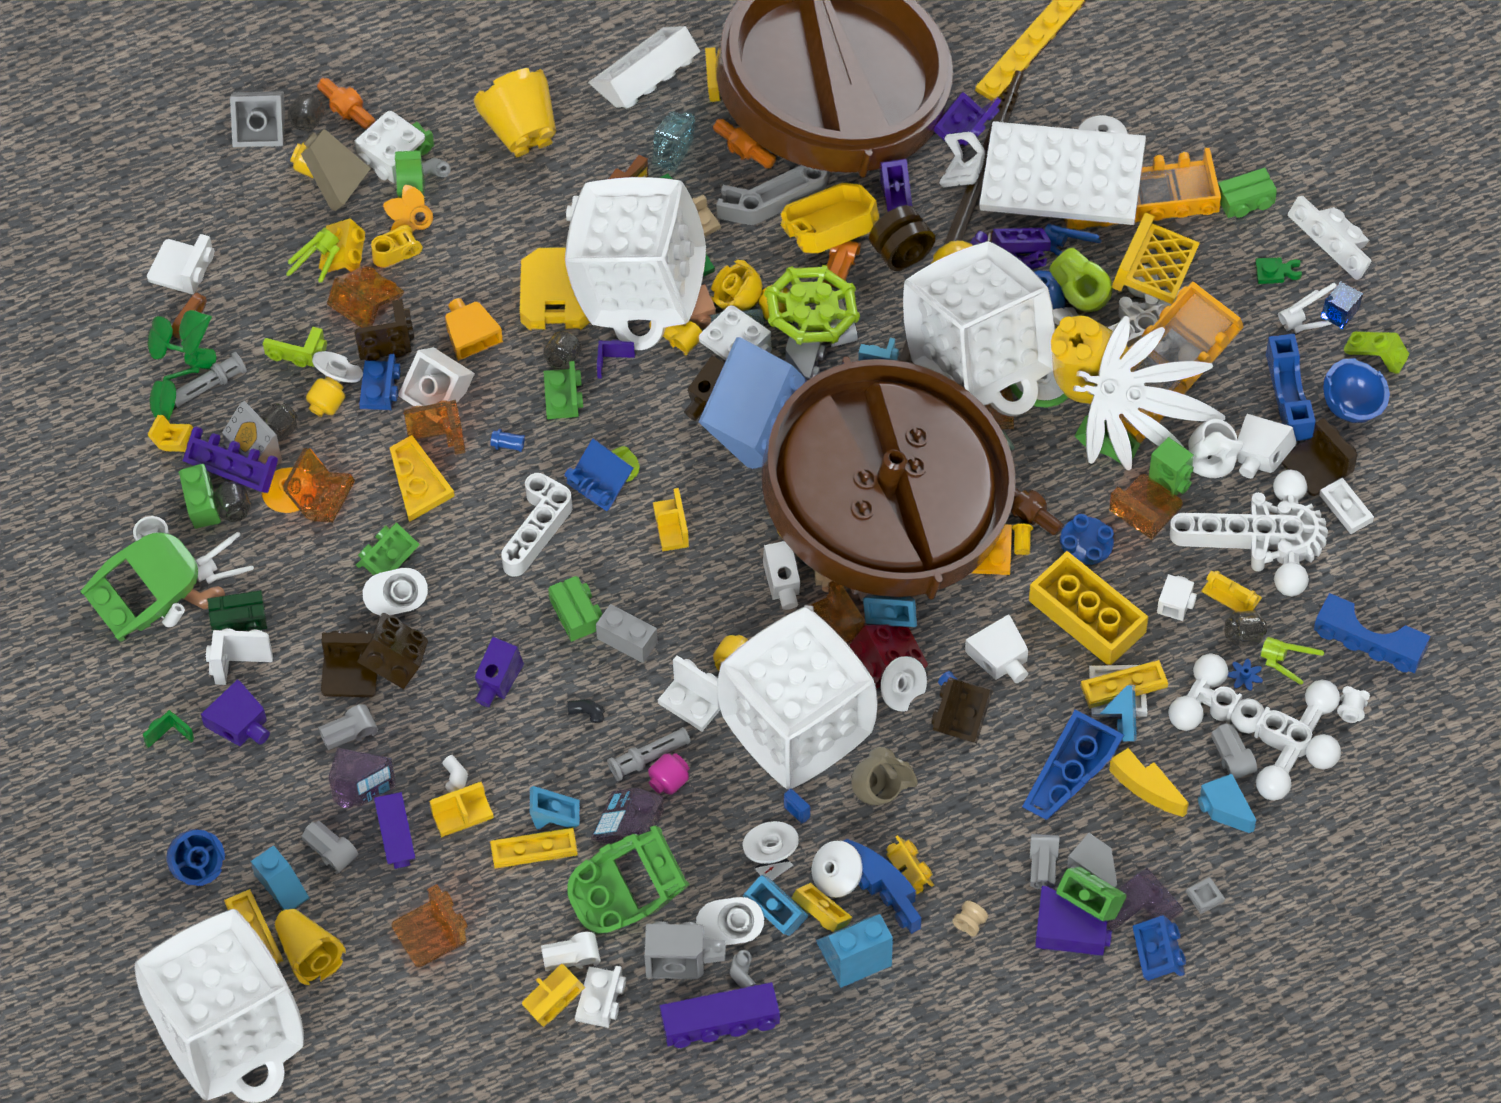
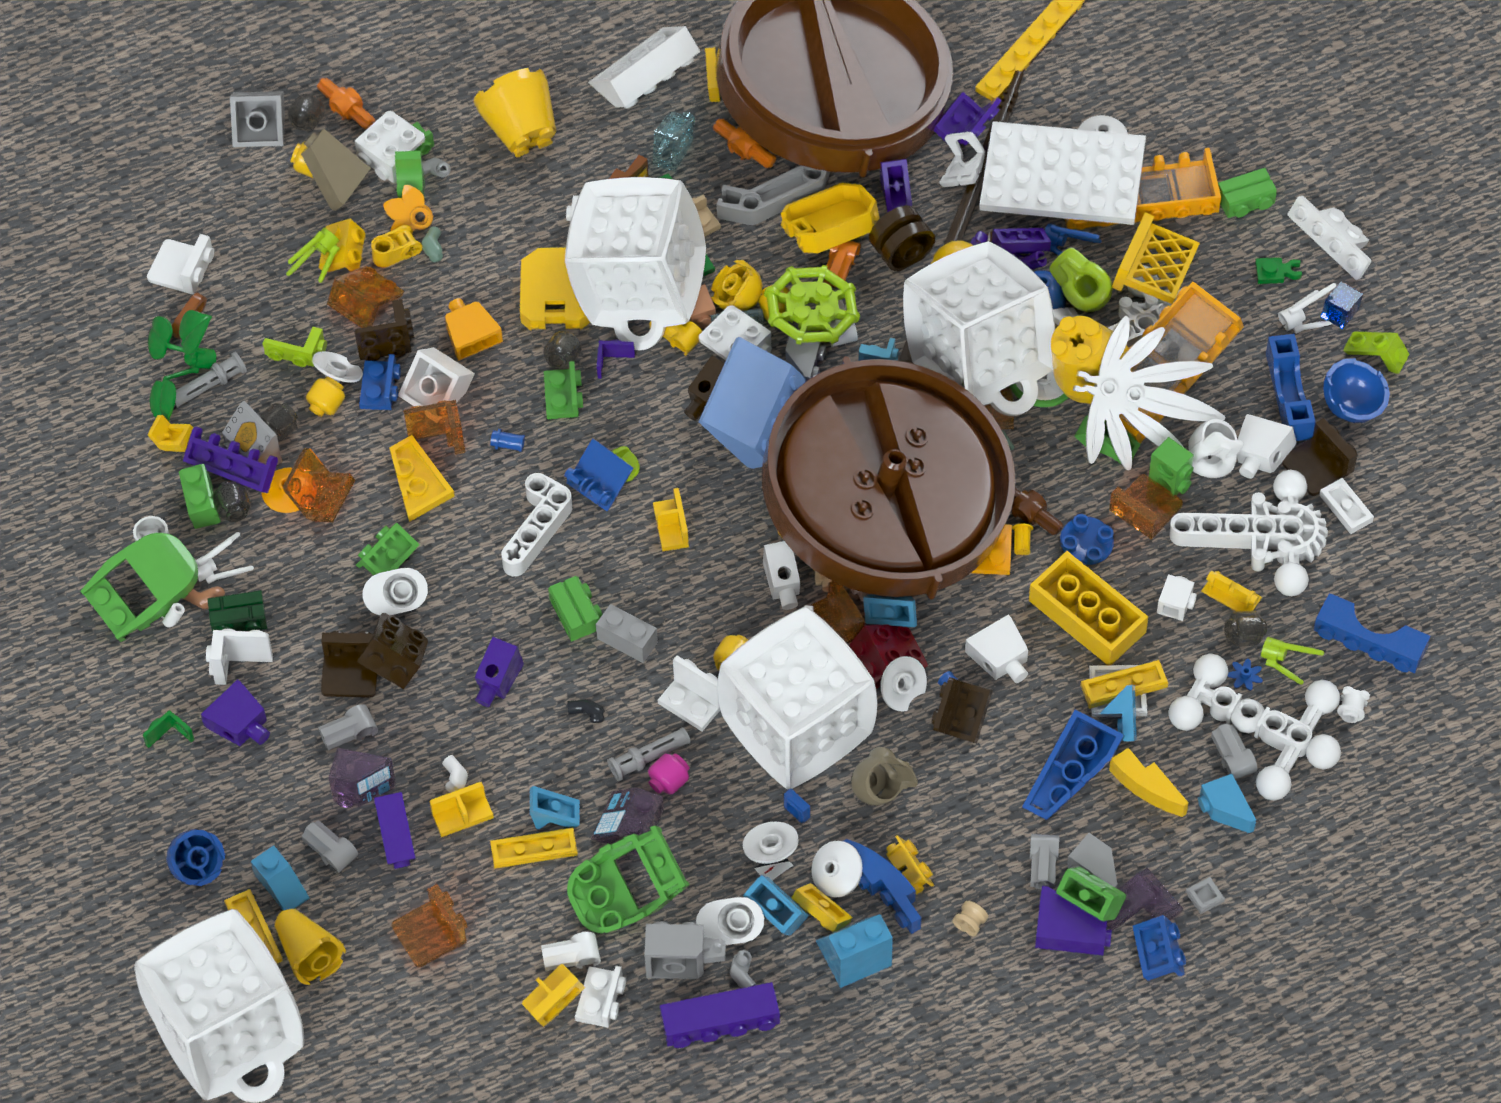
(431, 245): none -> sand green arm

